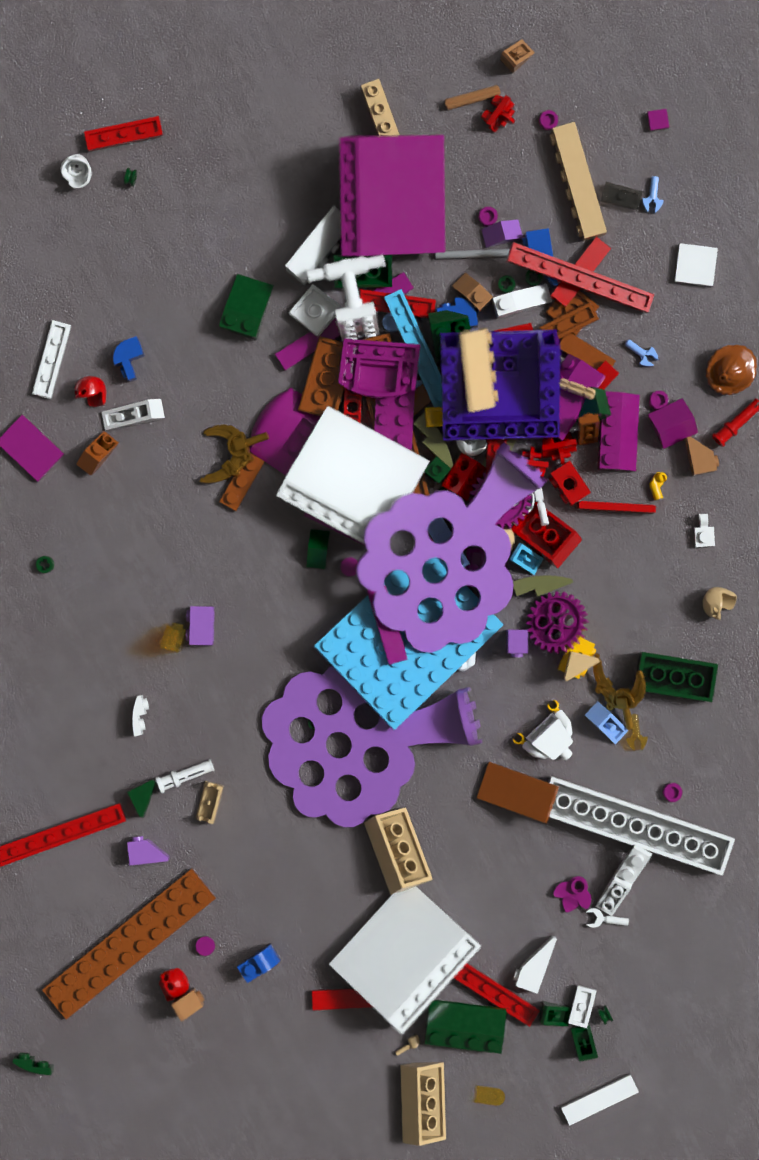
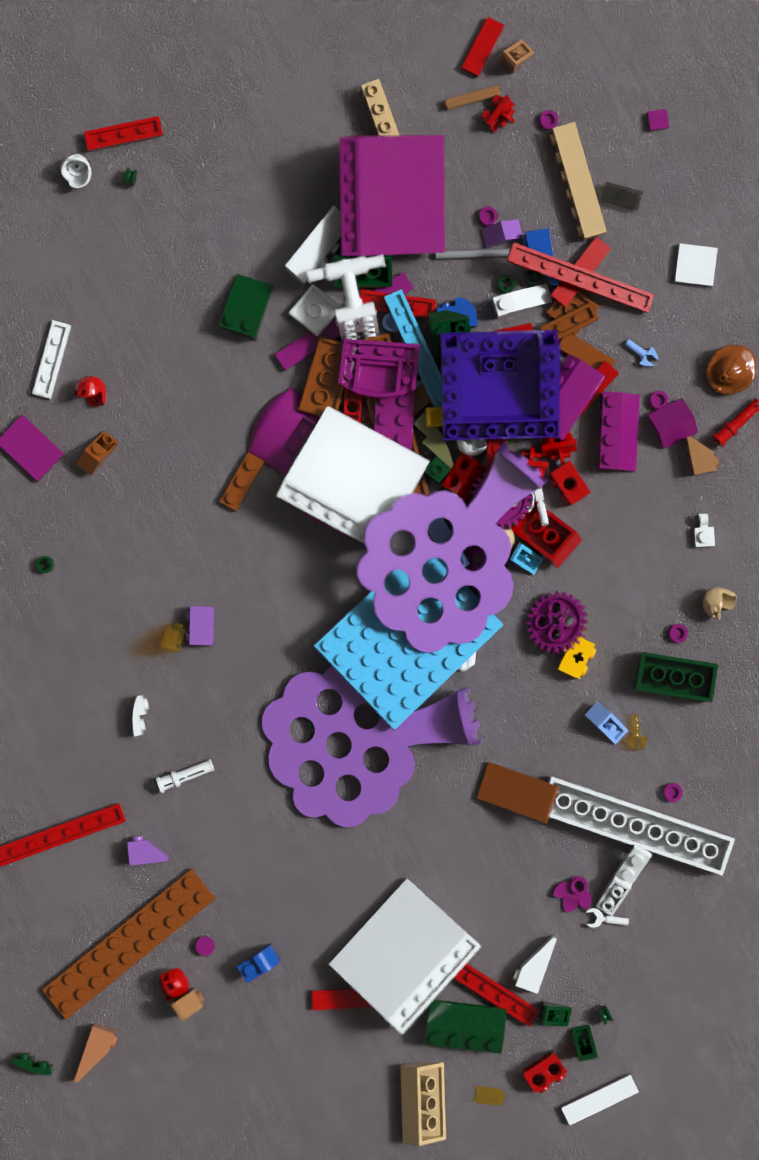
(97, 1046): none -> nougat slope
(125, 353): blue brick -> none
(133, 414): white slope -> none
(141, 796): dark green slope -> none
(209, 802): tan hinge -> none
(237, 446): pearl gold bar -> none
(317, 549): dark green slope -> none
(348, 566): magenta tile -> none
(390, 638): magenta tile -> none
(398, 850): tan slope -> none
(413, 1043): tan hand -> none
(473, 292): medium nougat slope -> none
(478, 369): tan slope -> none
(482, 46): none -> red tile
(516, 642): medium lavender brick -> none
(539, 584): olive slope -> none
(541, 1067): none -> red brick
(550, 737): white torso -> none
(577, 389): tan axle -> none
(578, 663): tan slope -> none
(582, 1006): white plate -> none
(588, 429): dark orange plate -> none
(598, 405): dark green slope -> none
(619, 507): red tile -> none
(621, 698): pearl gold bar -> none
(652, 196): light blue bar -> none
(656, 483): yellow arm -> none
(677, 633): none -> magenta tile

